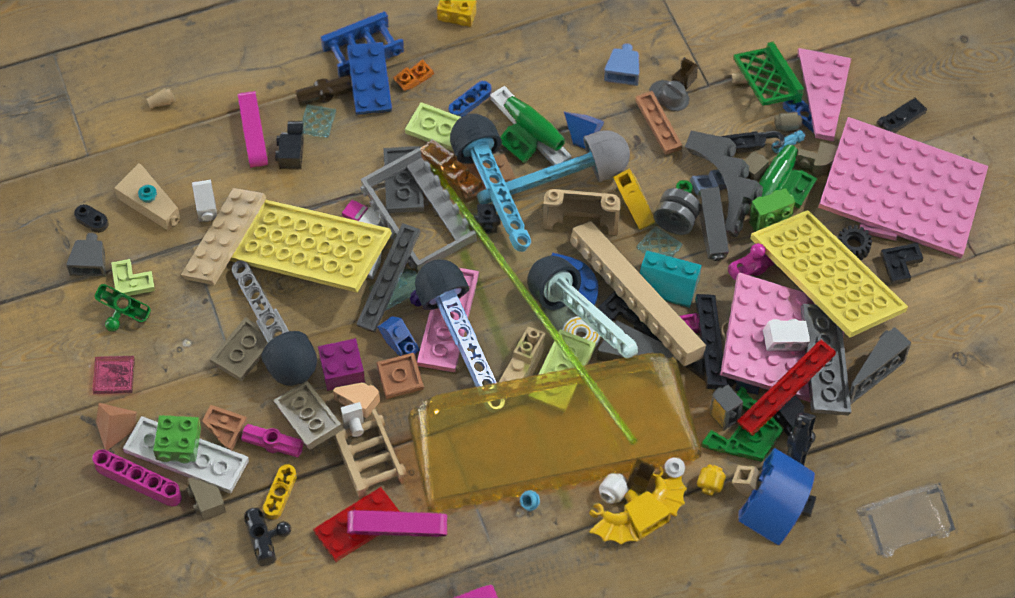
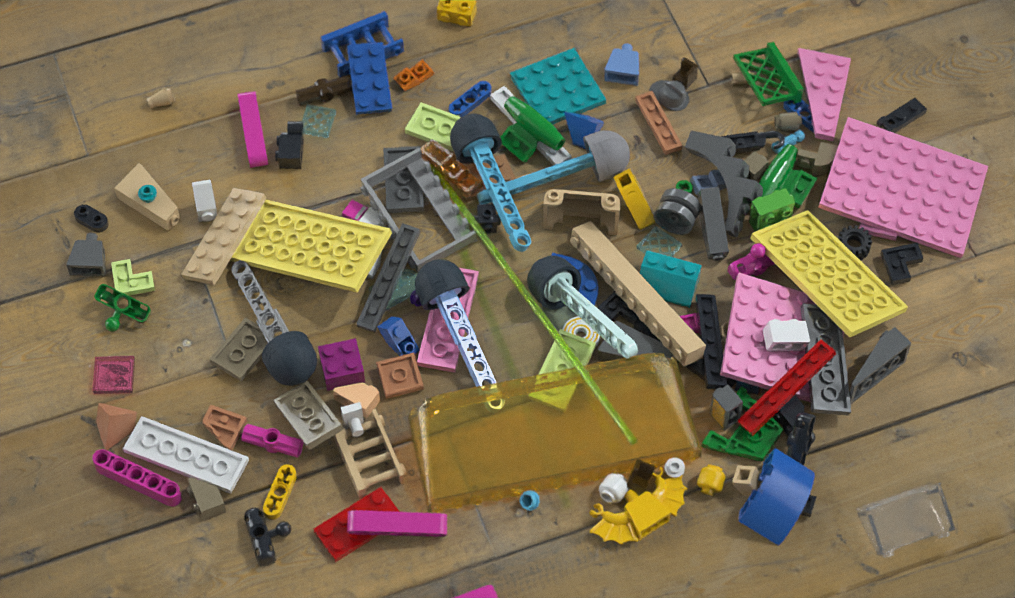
(177, 439): bright green brick -> none
(524, 355): tan slope -> none
(558, 86): none -> teal plate

